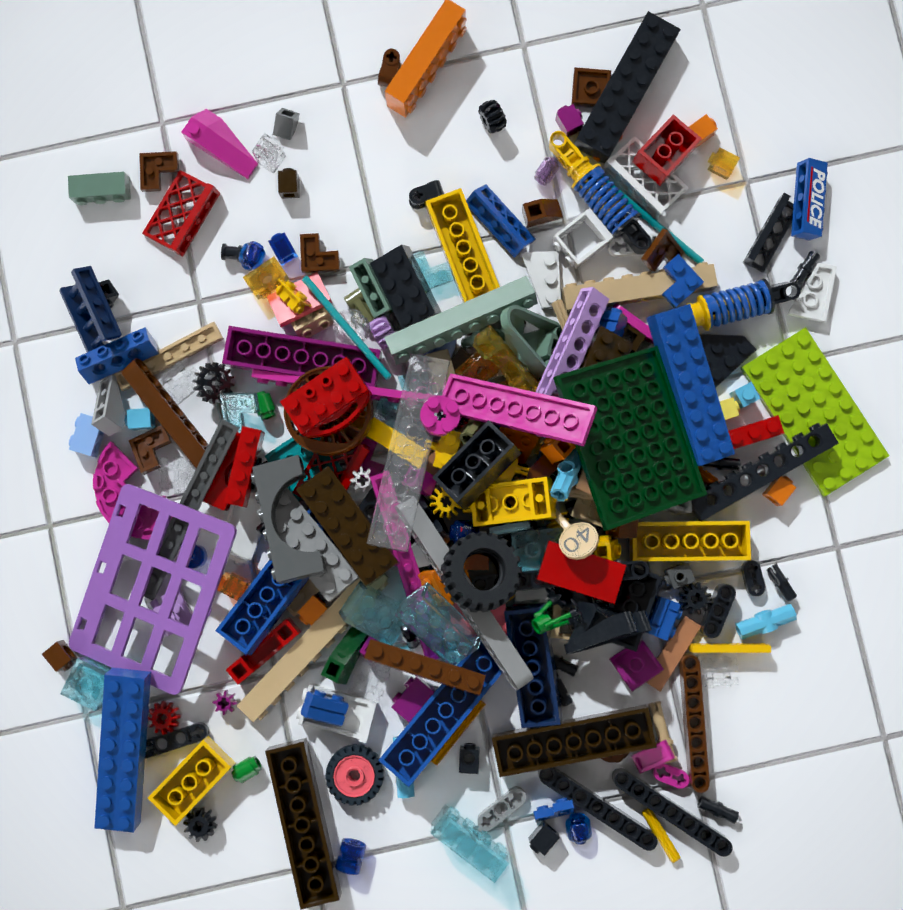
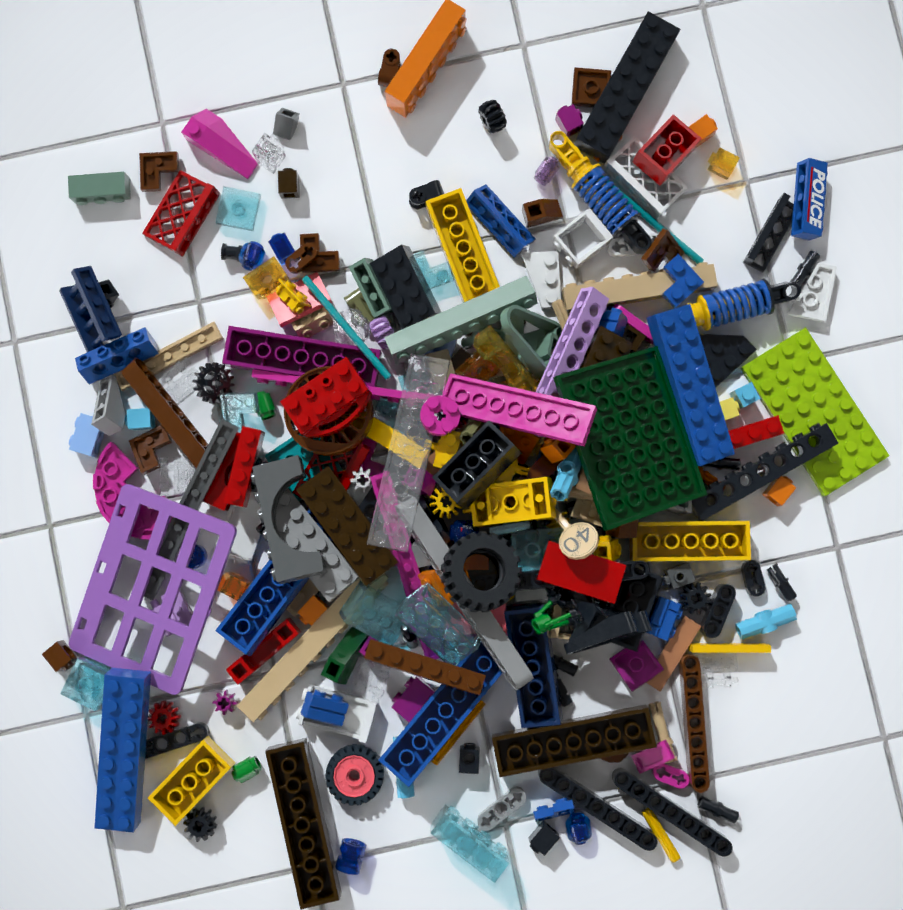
(238, 208): none -> clear light blue plate
(304, 262): none -> reddish brown beam

